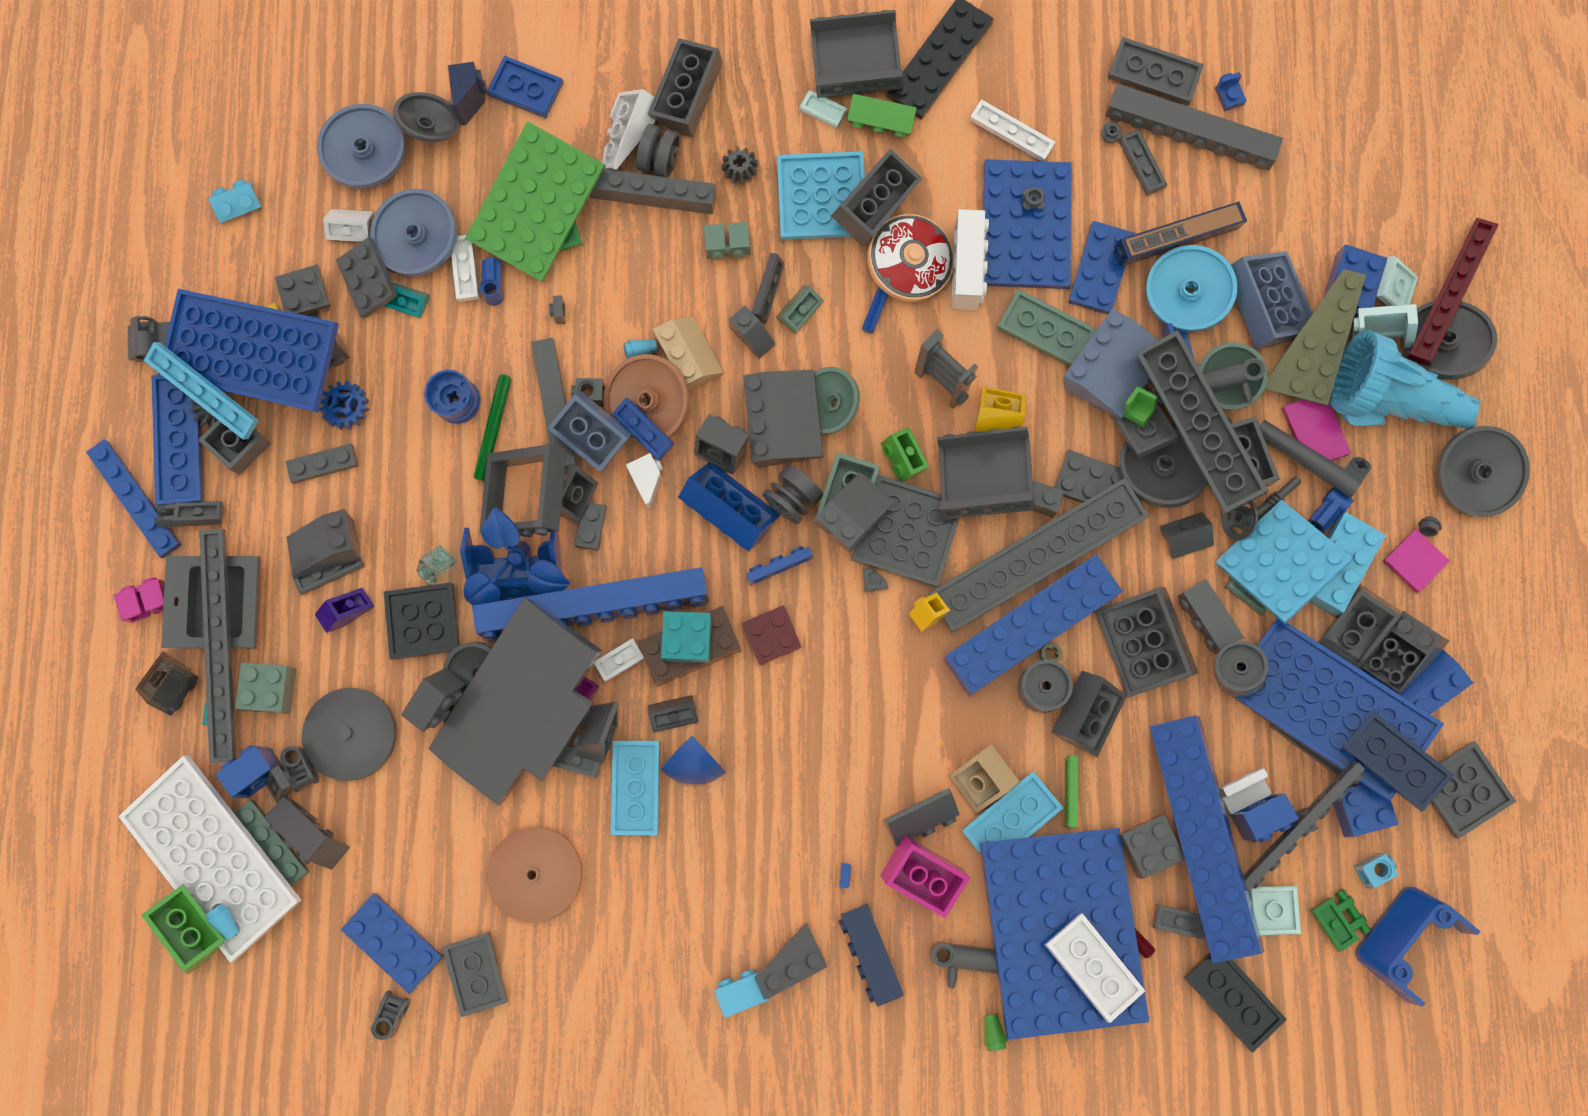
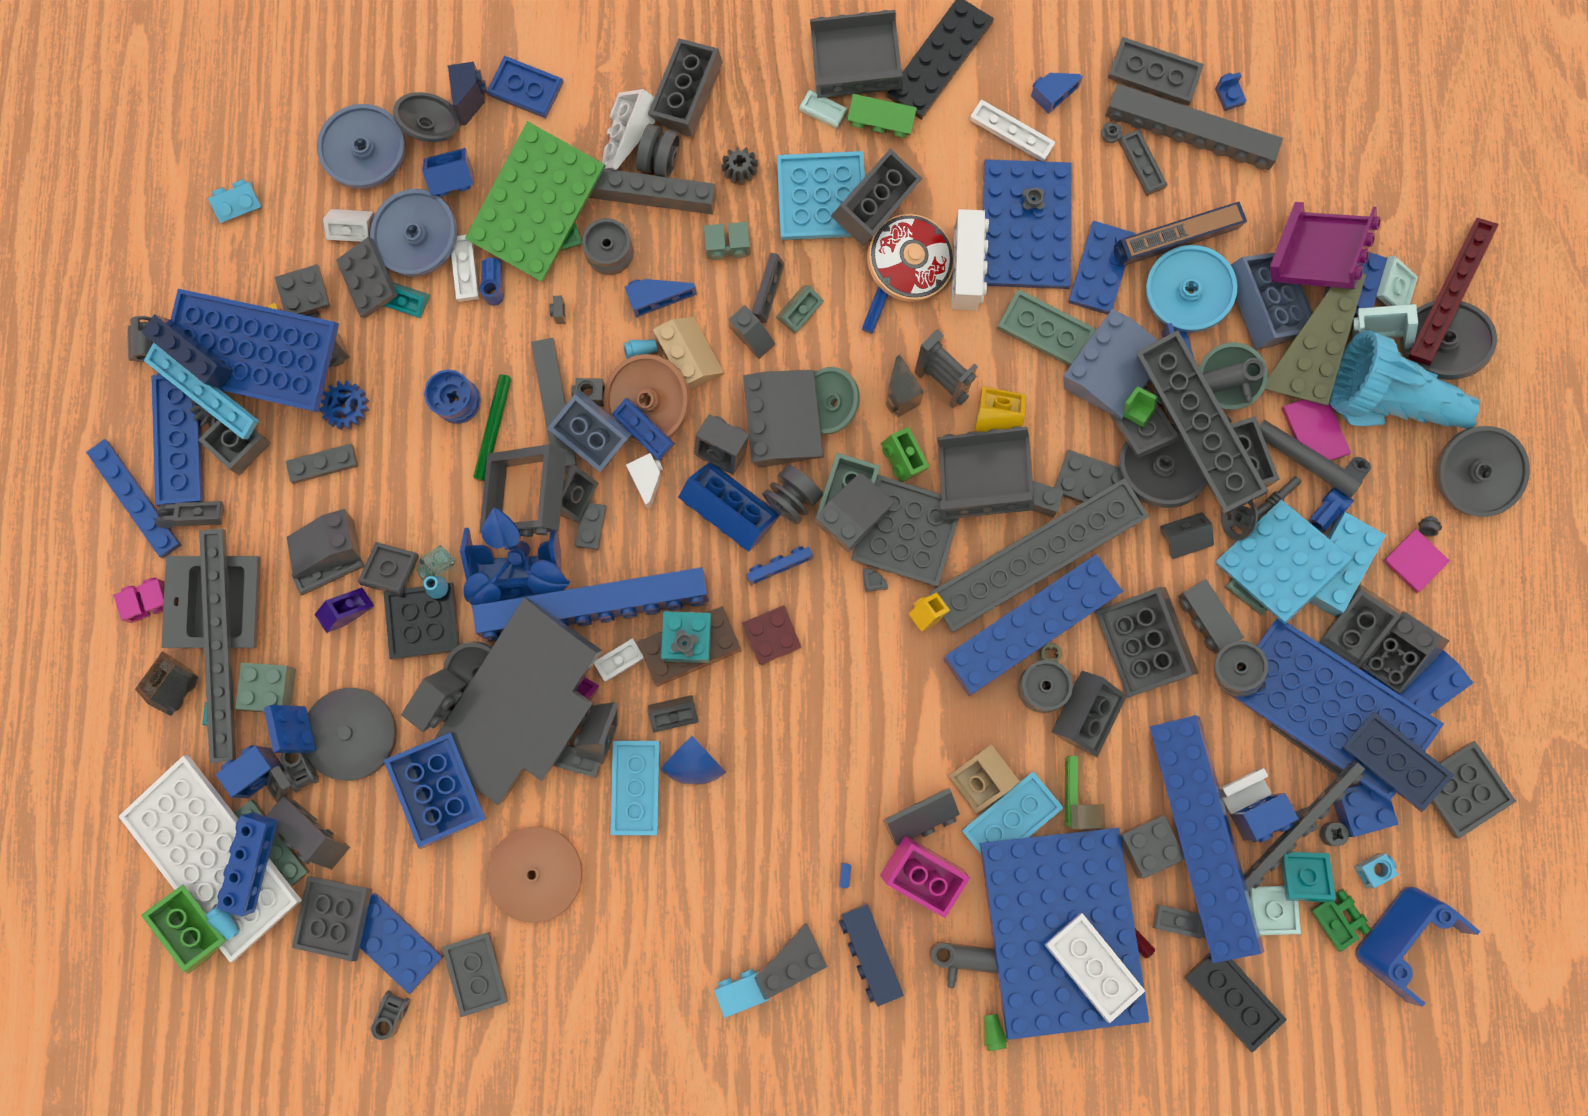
(187, 351): none -> dark blue brick
(246, 864): none -> blue brick
(289, 729): none -> blue plate
(332, 918): none -> dark grey plate
(388, 569): none -> dark grey tile
(434, 790): none -> blue slope
(439, 589): none -> medium azure cone
(448, 172): none -> blue brick
(607, 246): none -> dark grey wheel
(655, 294): none -> blue slope
(678, 645): none -> dark grey plate
(904, 390): none -> clear smoke slope
(1054, 89): none -> blue slope
(1088, 816): none -> dark tan slope
(1308, 877): none -> teal plate
(1324, 248): none -> magenta panel
(1329, 836): none -> dark grey wheel

